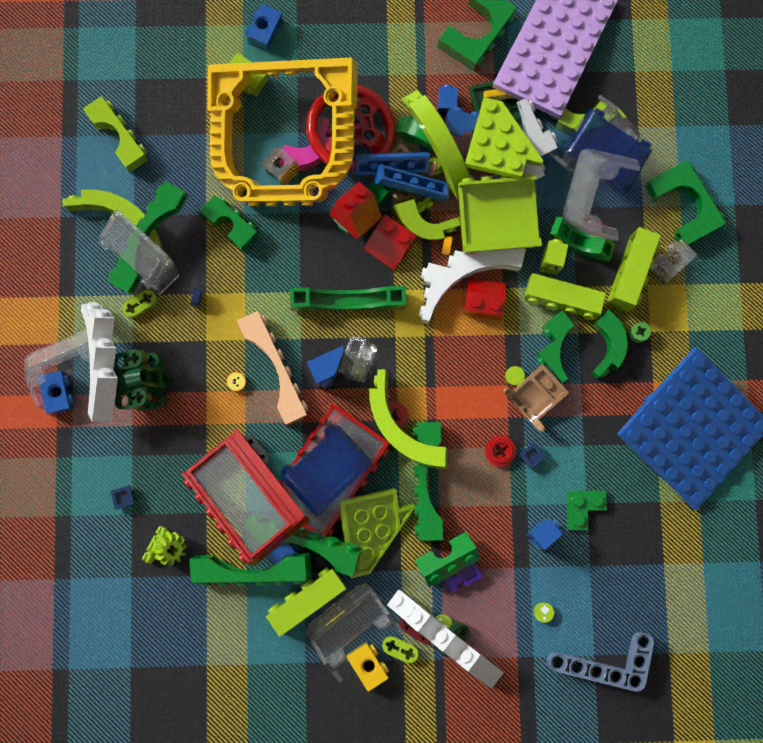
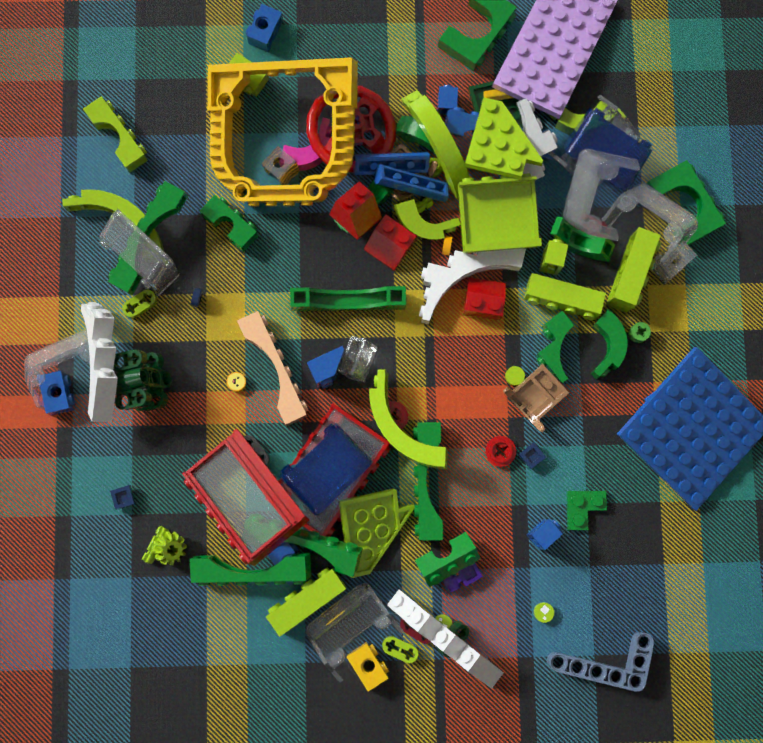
(681, 222): none -> clear windscreen

